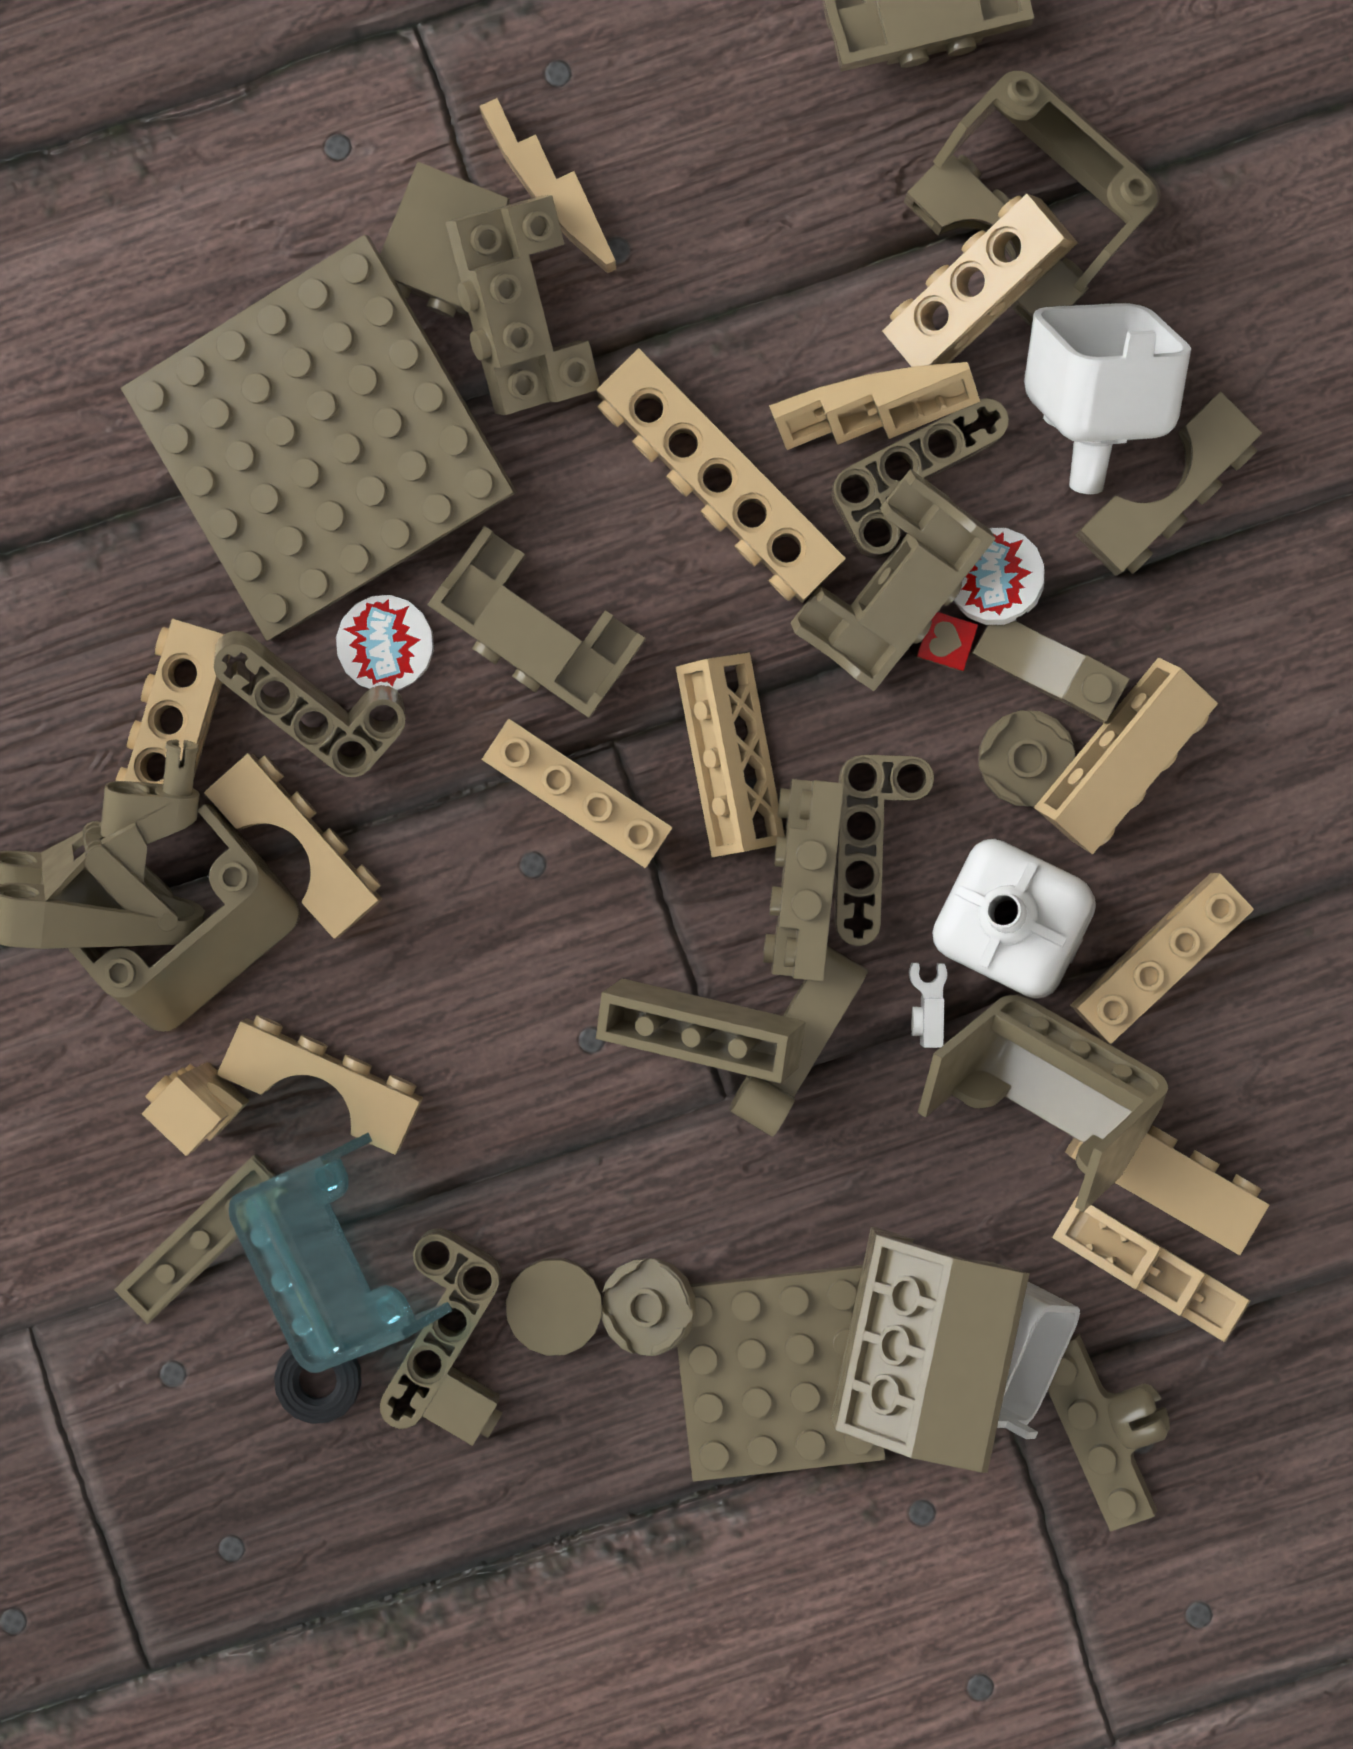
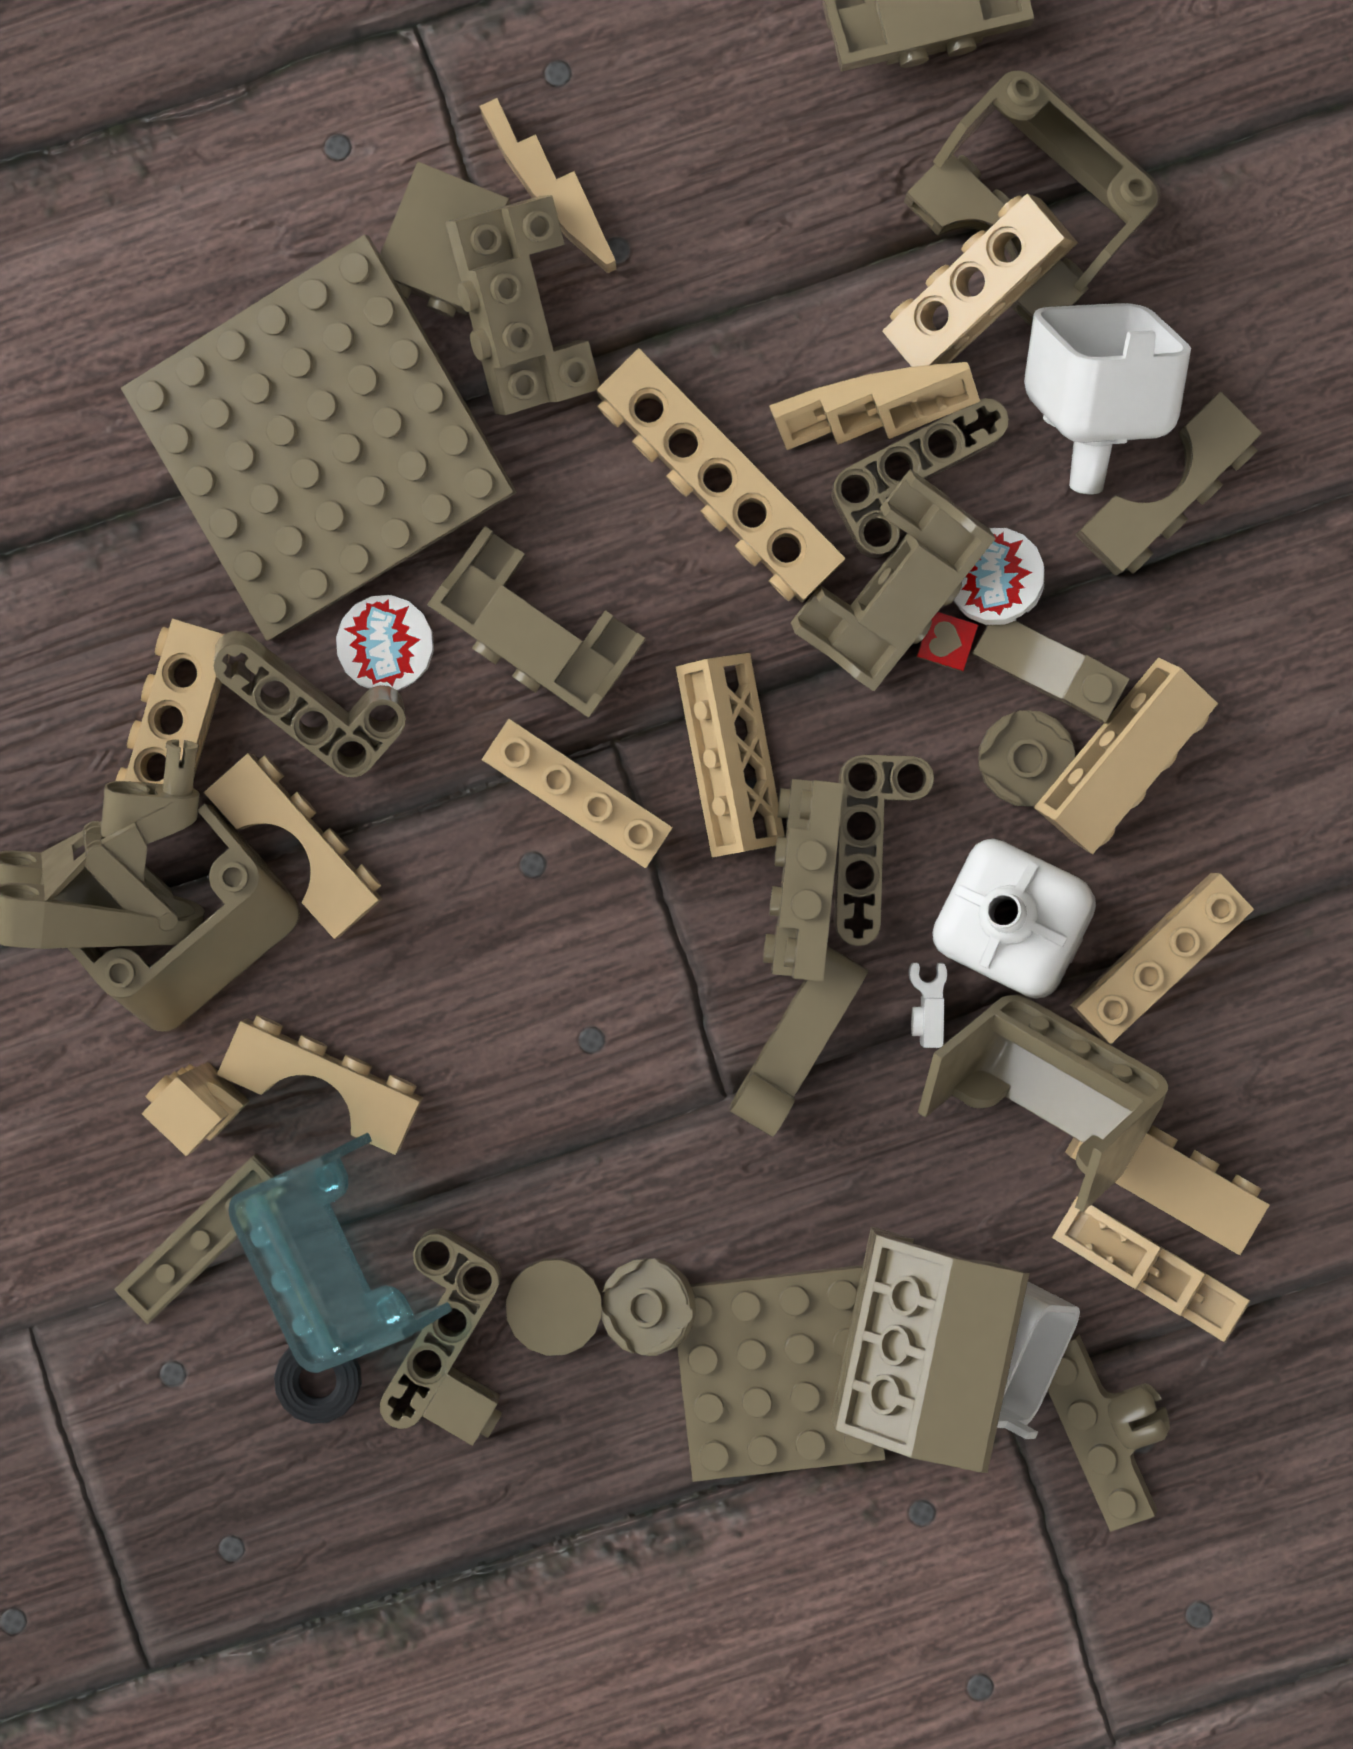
(700, 1030): dark tan brick -> none

